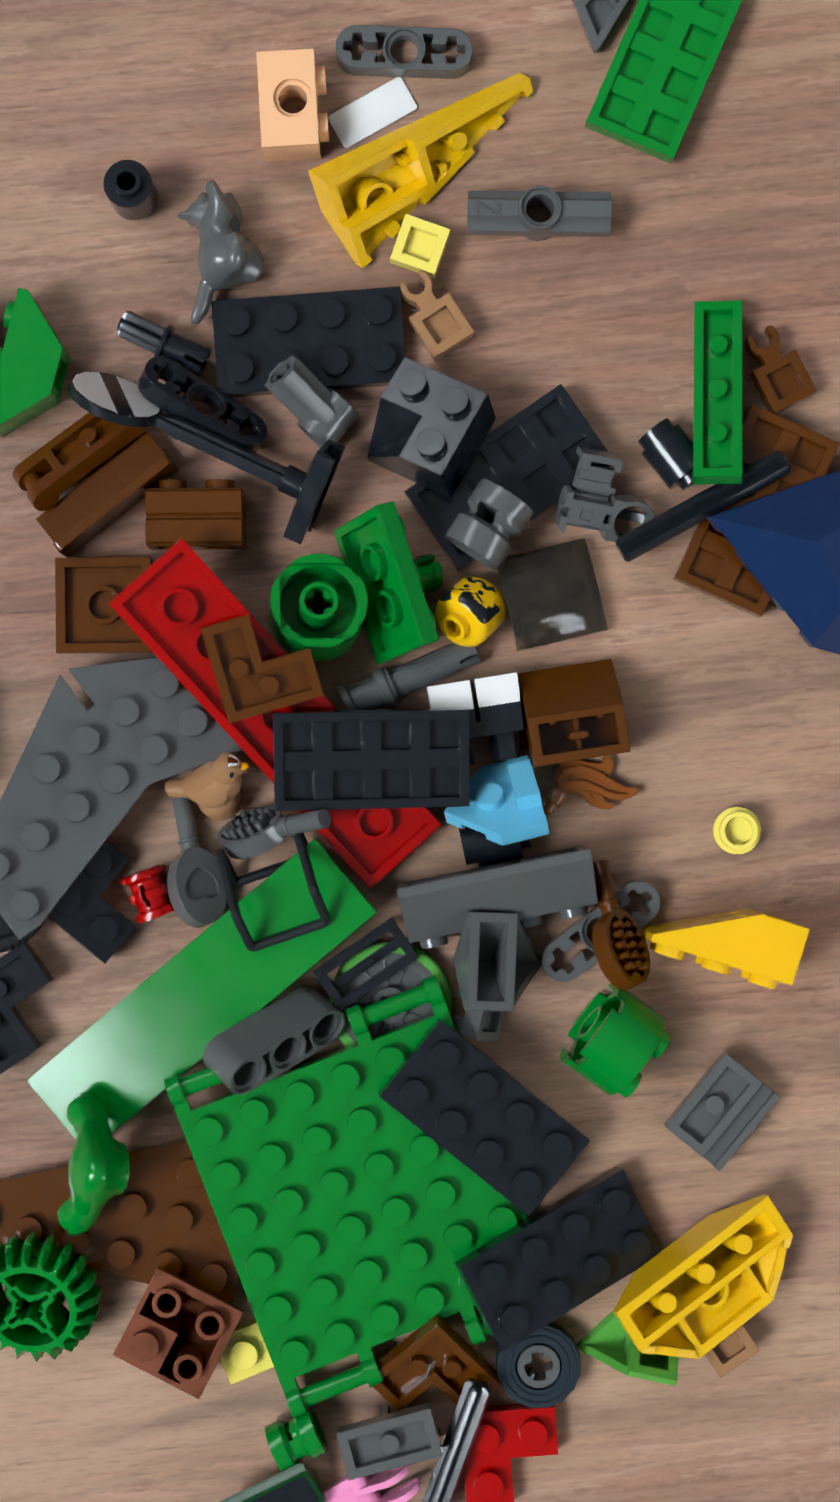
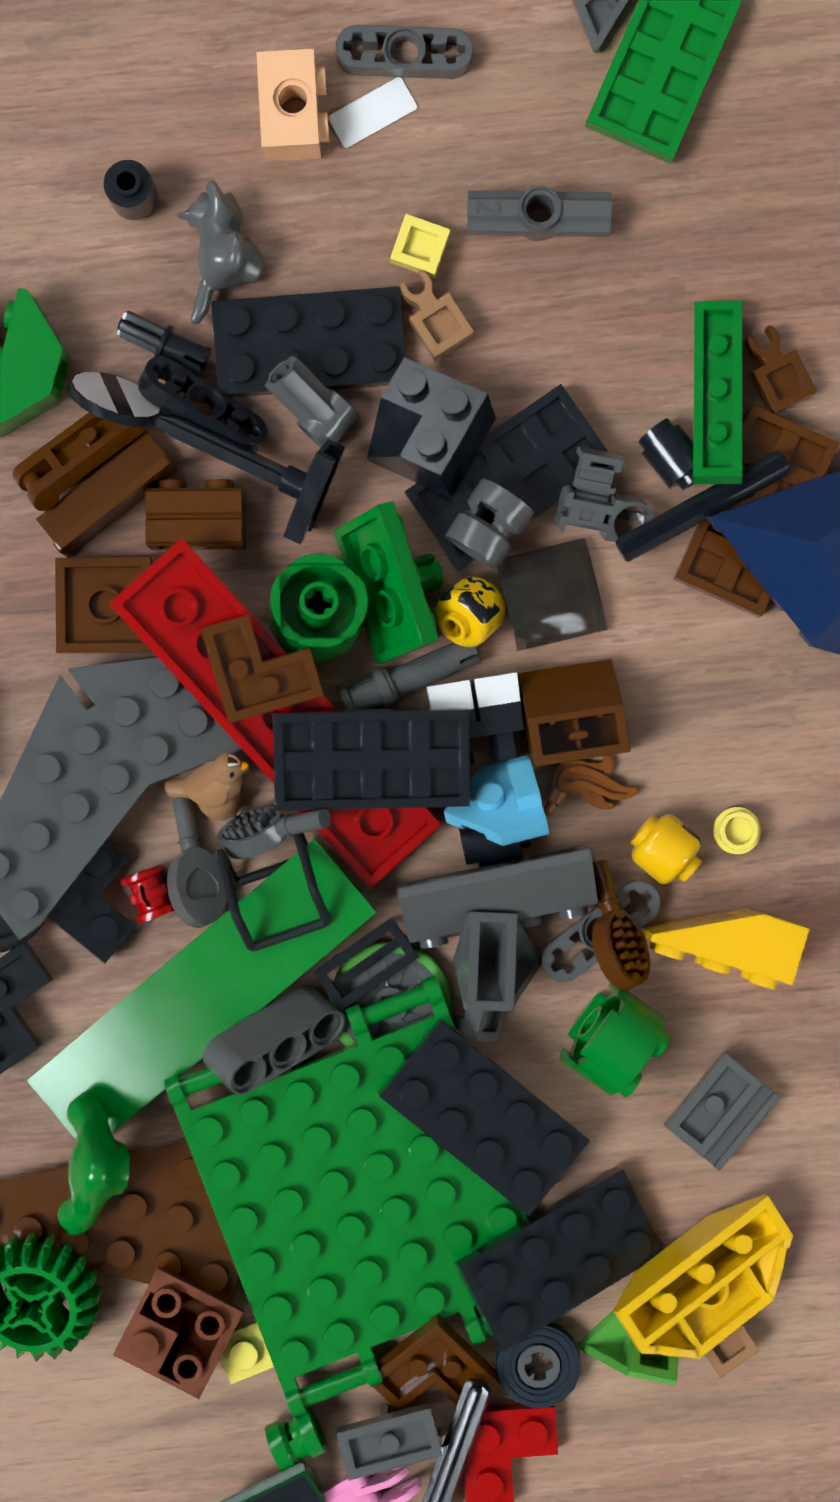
(381, 181): yellow wedge -> none
(666, 849): none -> yellow head

